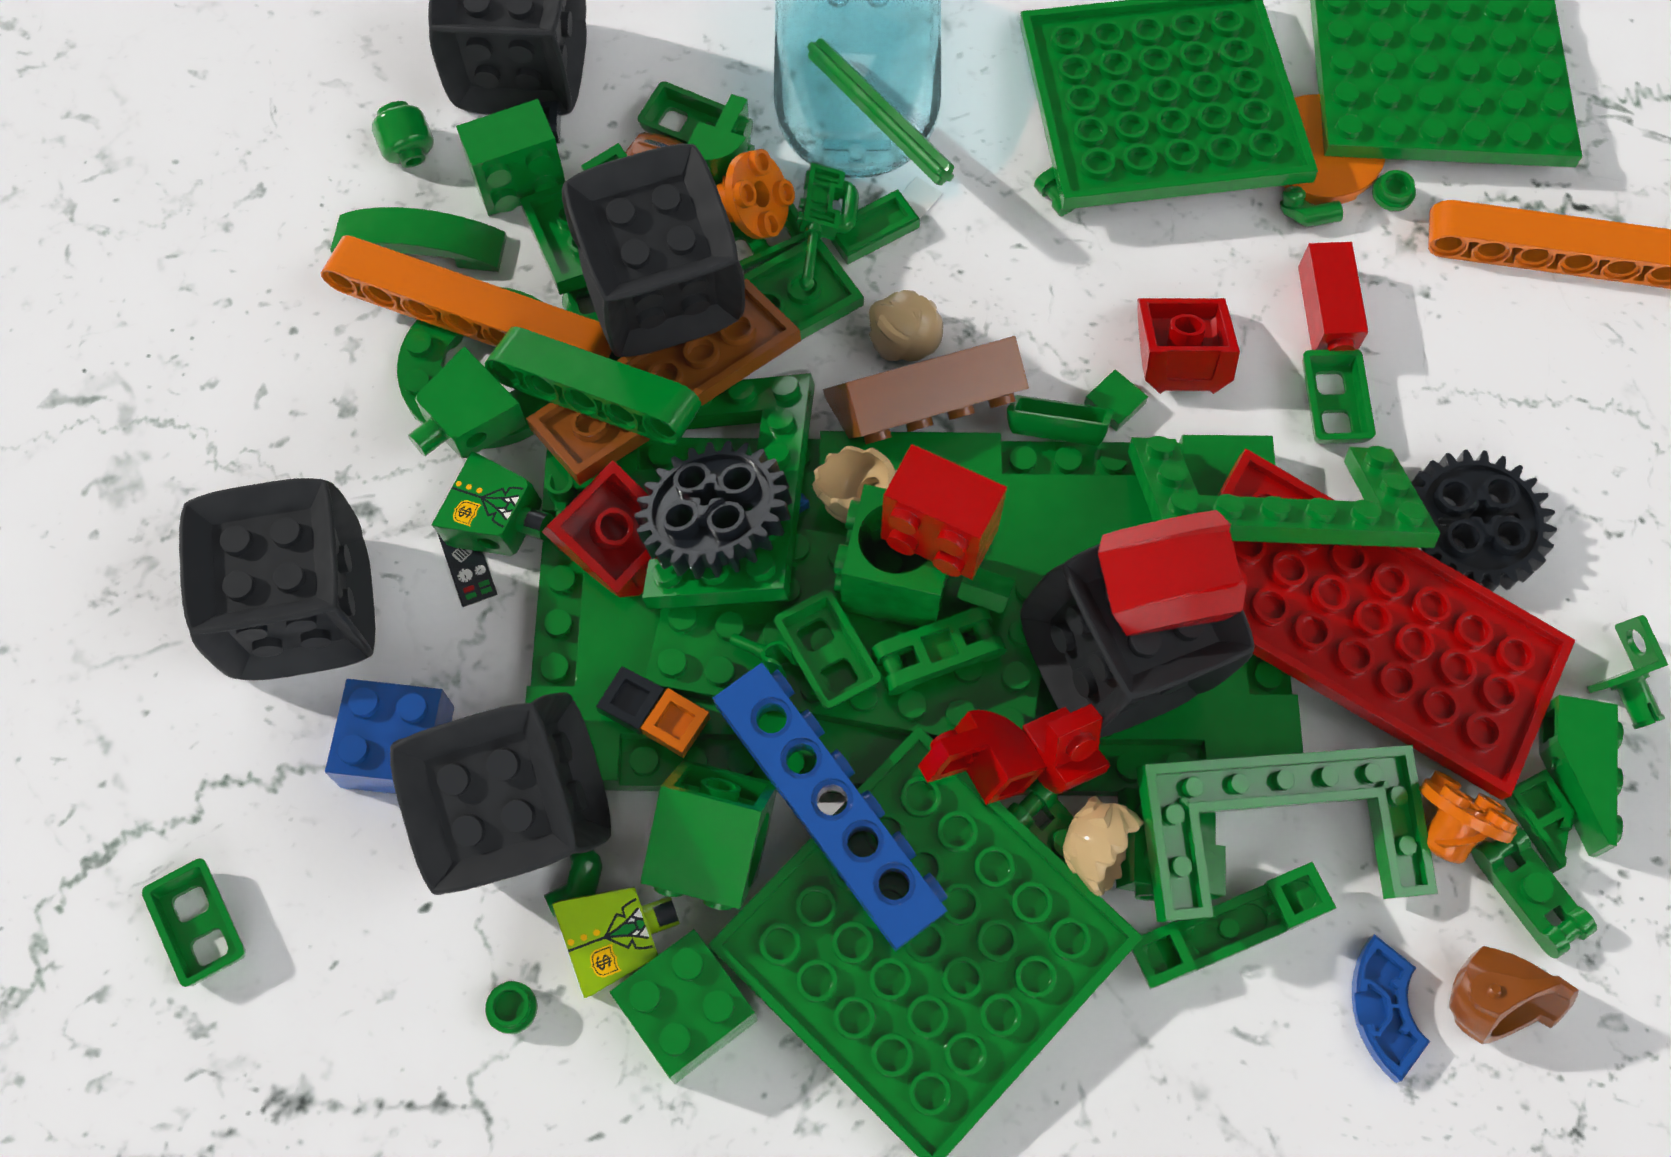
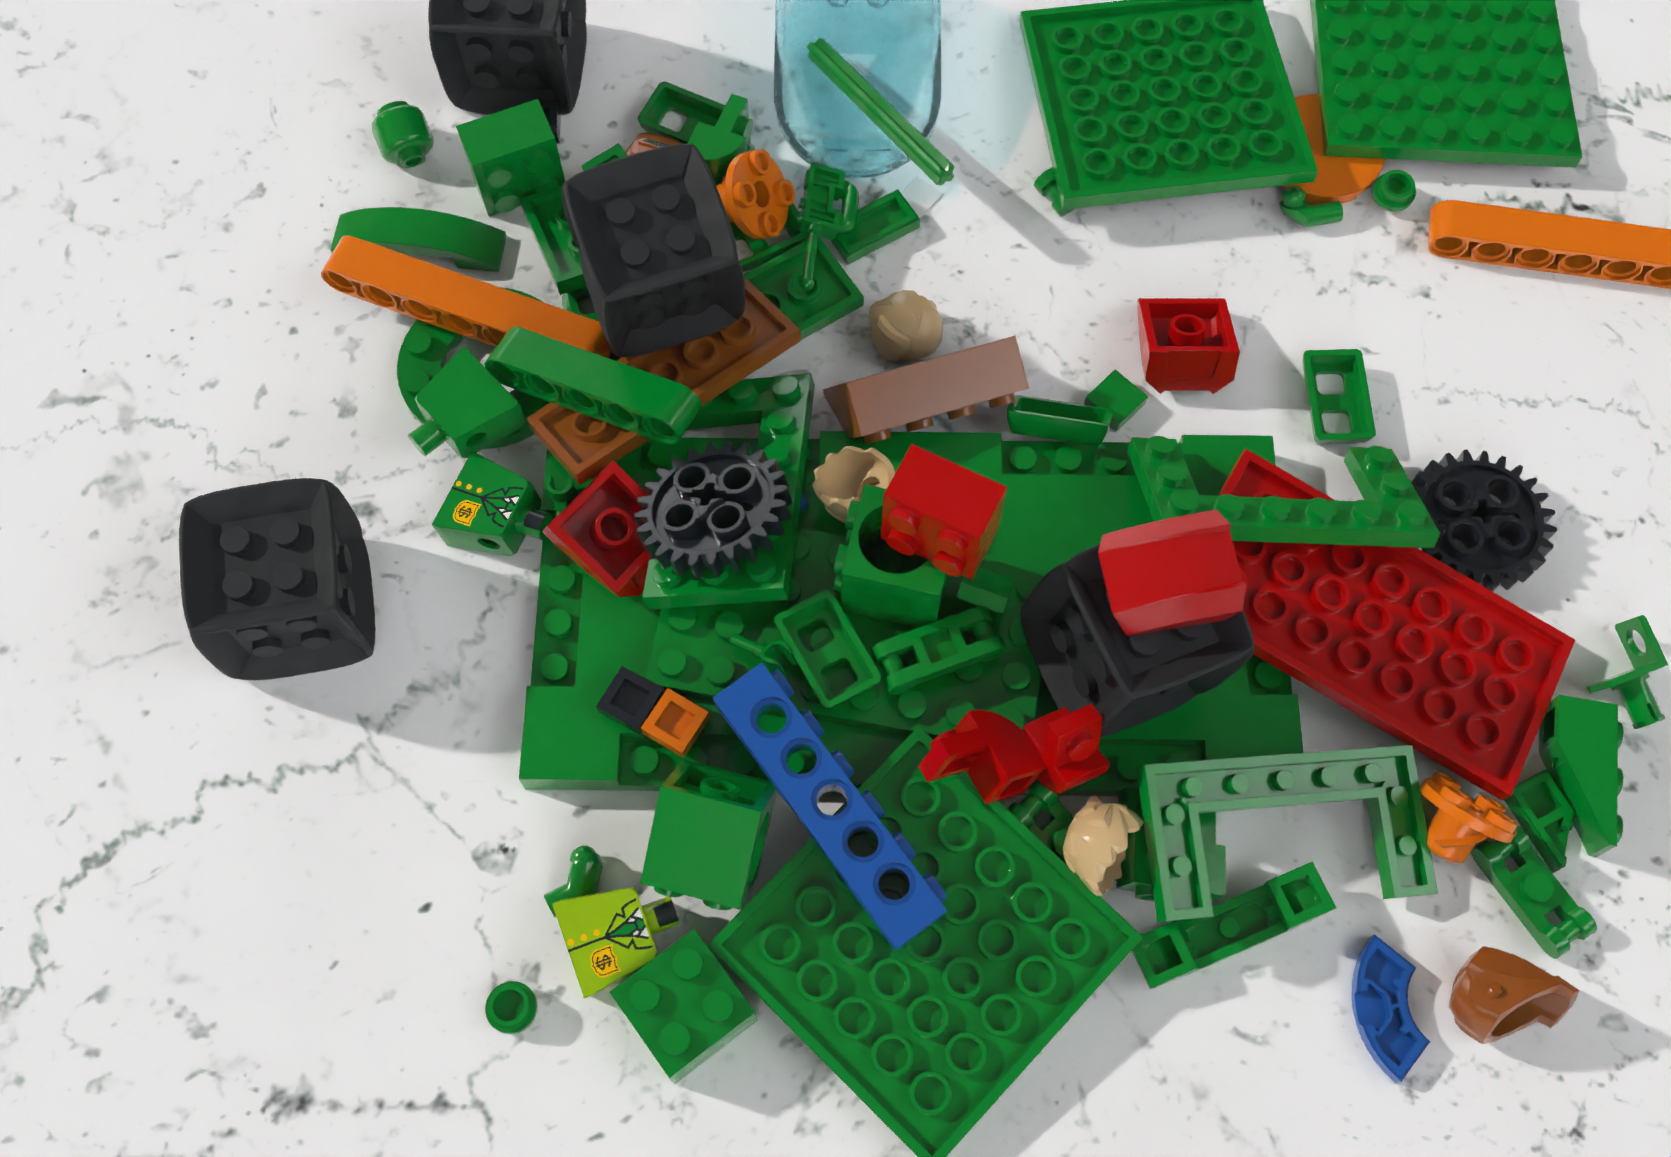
(180, 936): green piece -> none
(370, 721): blue brick -> none
(469, 574): black sticker -> none
(500, 793): black piece -> none
(1332, 297): red brick -> none

